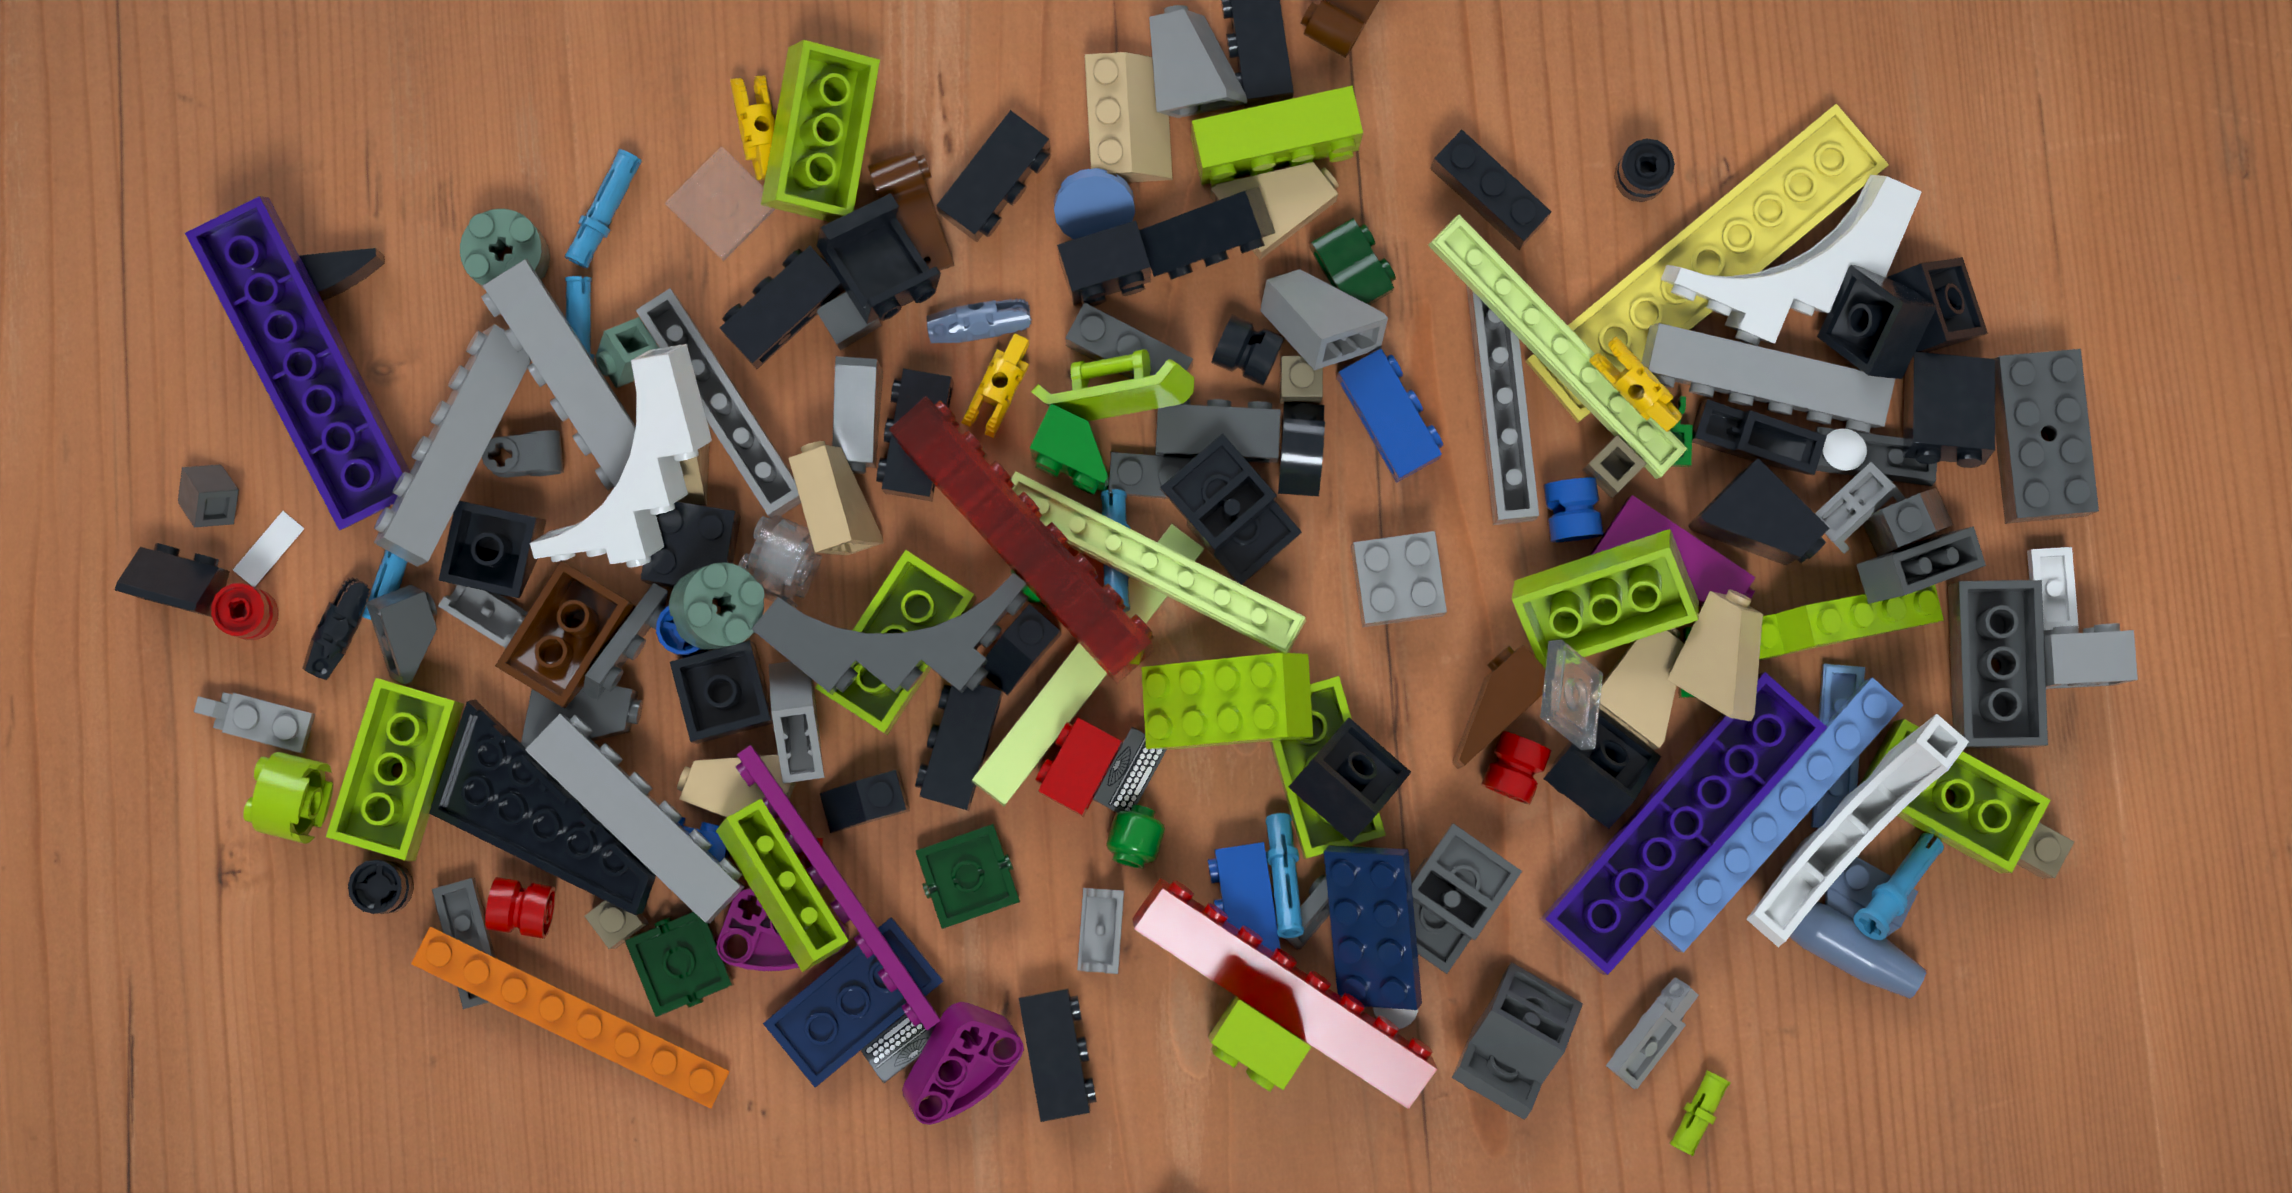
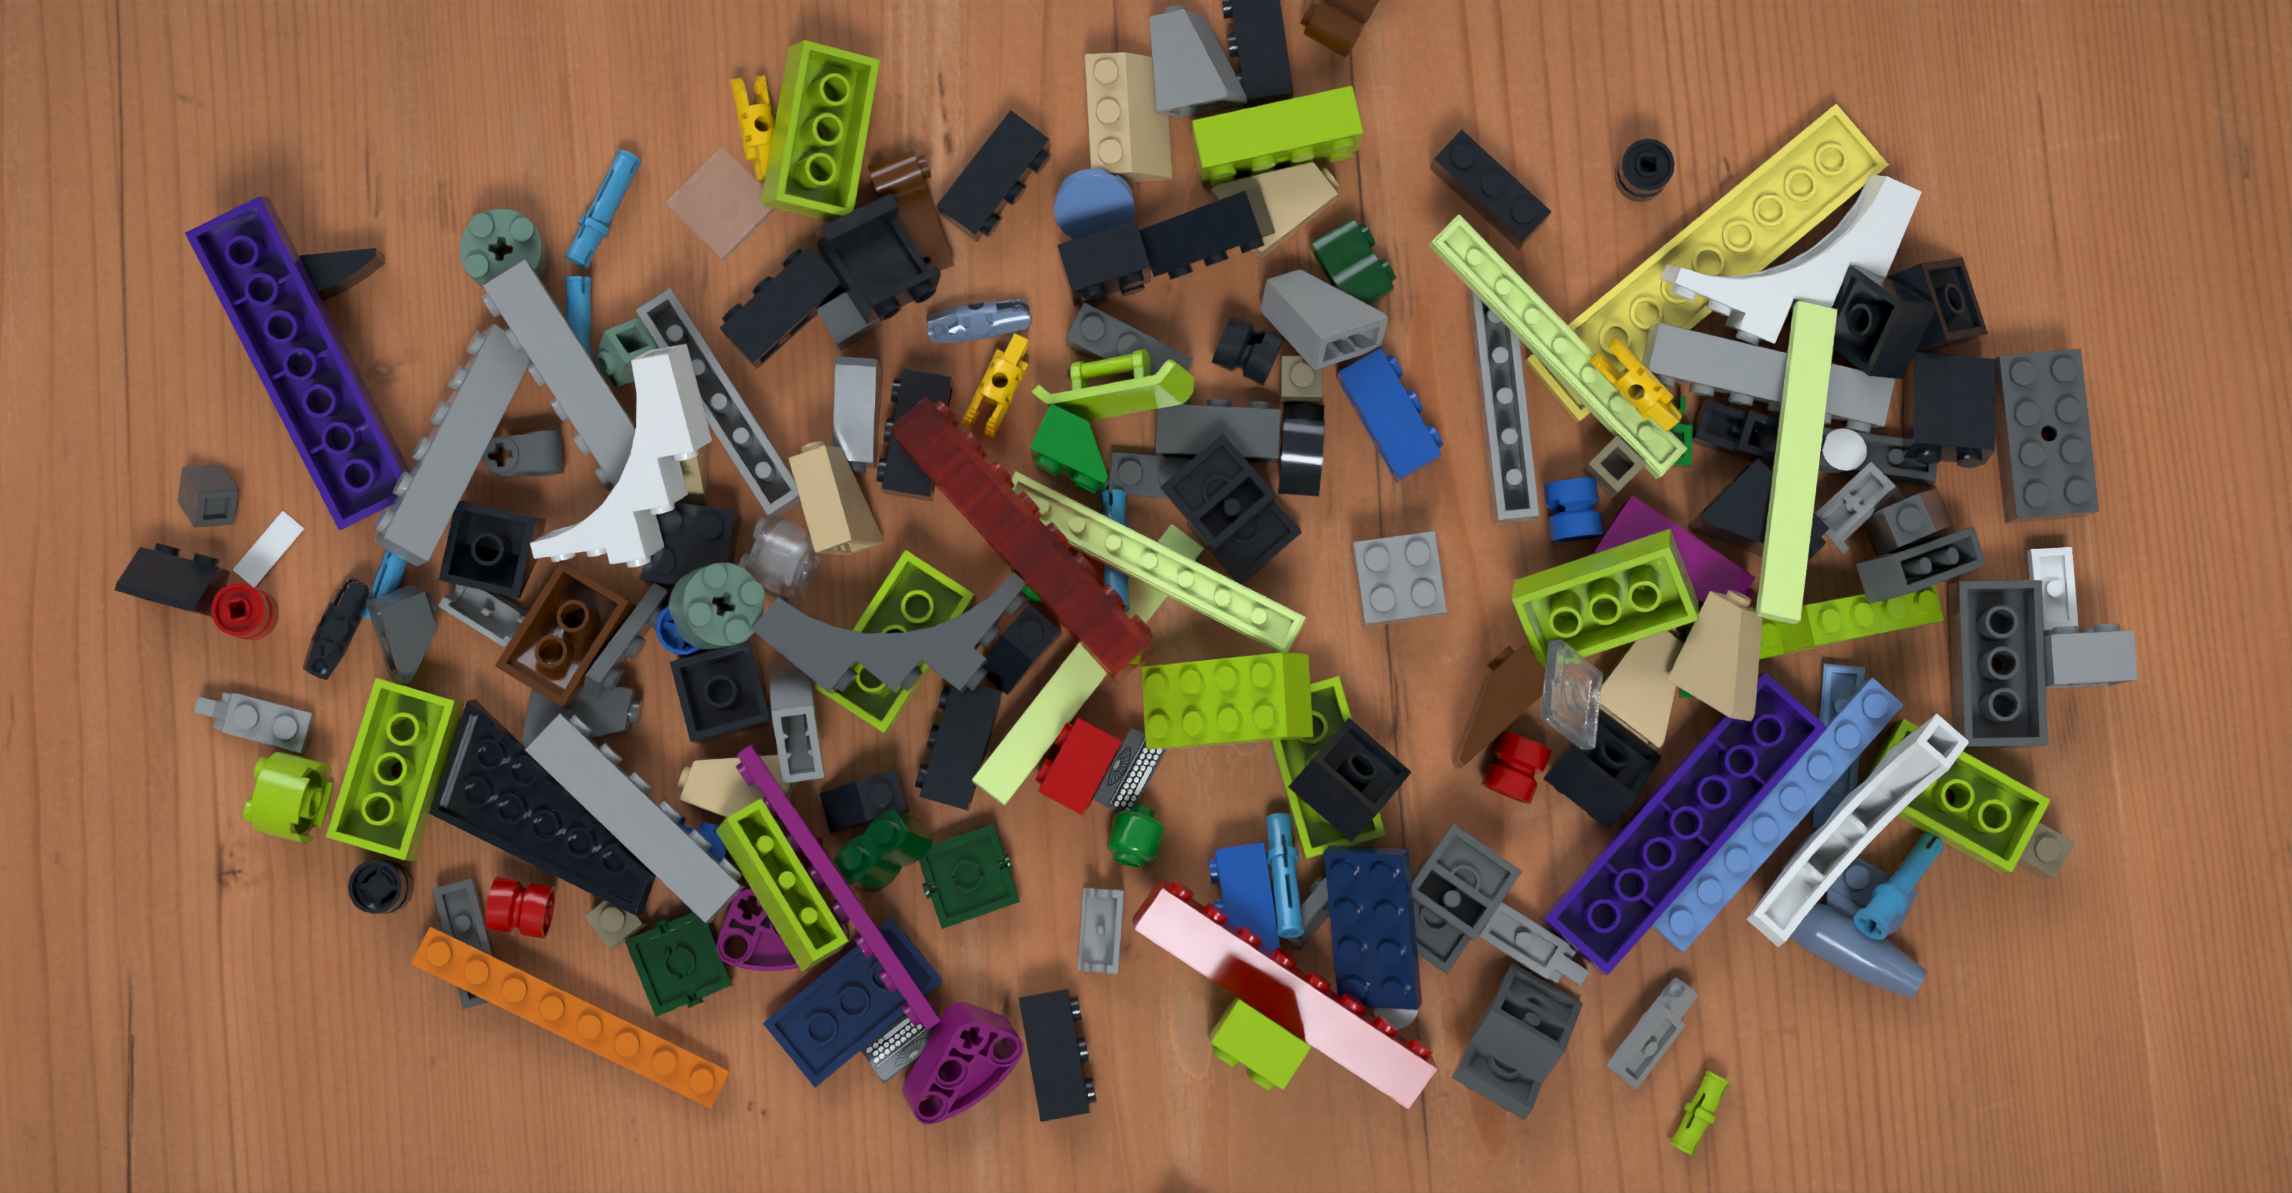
(886, 847): none -> dark green brick
(1532, 945): none -> light grey hinge
(1796, 463): none -> yellowish green tile

